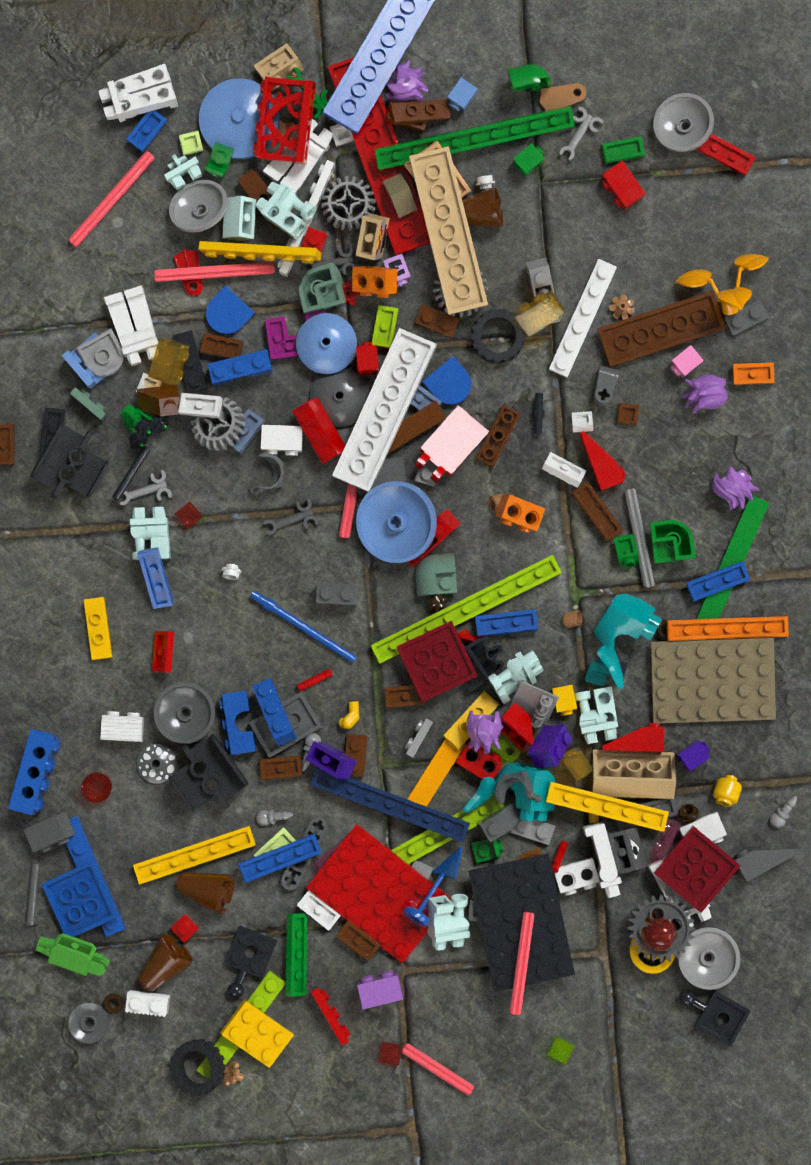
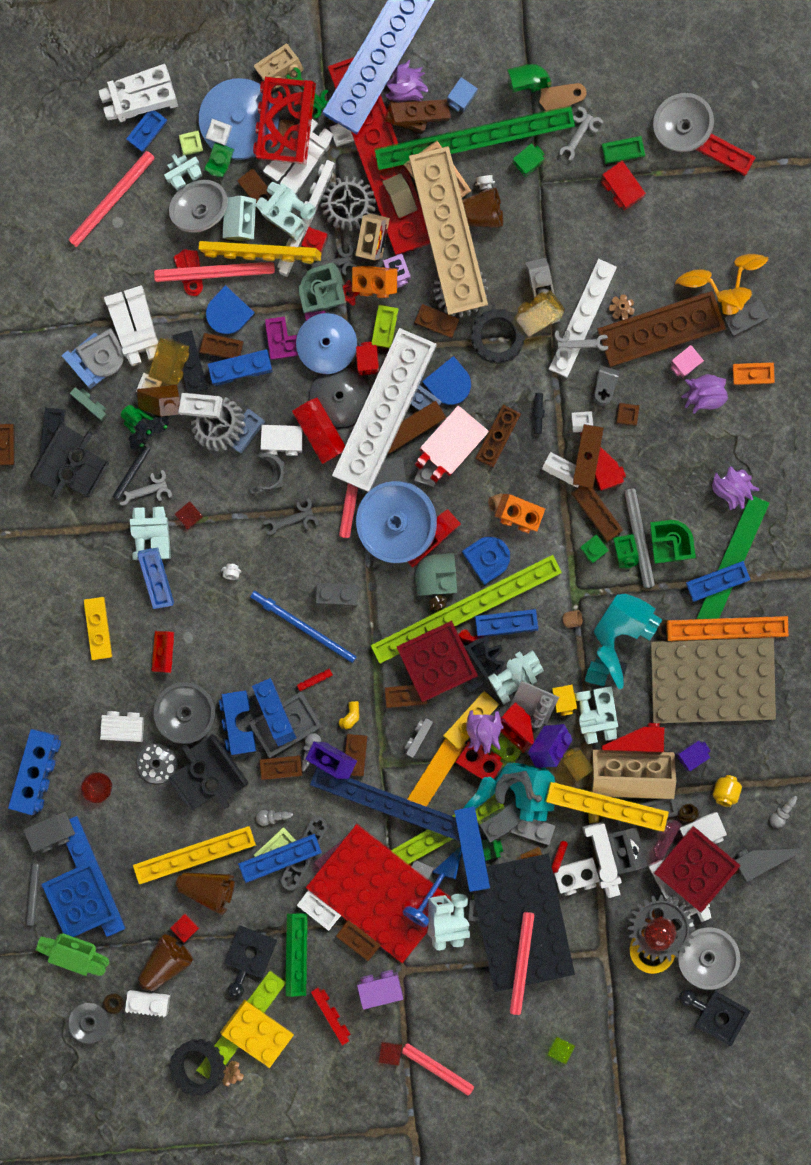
(218, 131): none -> white tile
(472, 849): none -> blue tile
(488, 558): none -> blue tile
(564, 345): none -> light grey bar
(589, 443): none -> reddish brown tile
(593, 549): none -> green brick

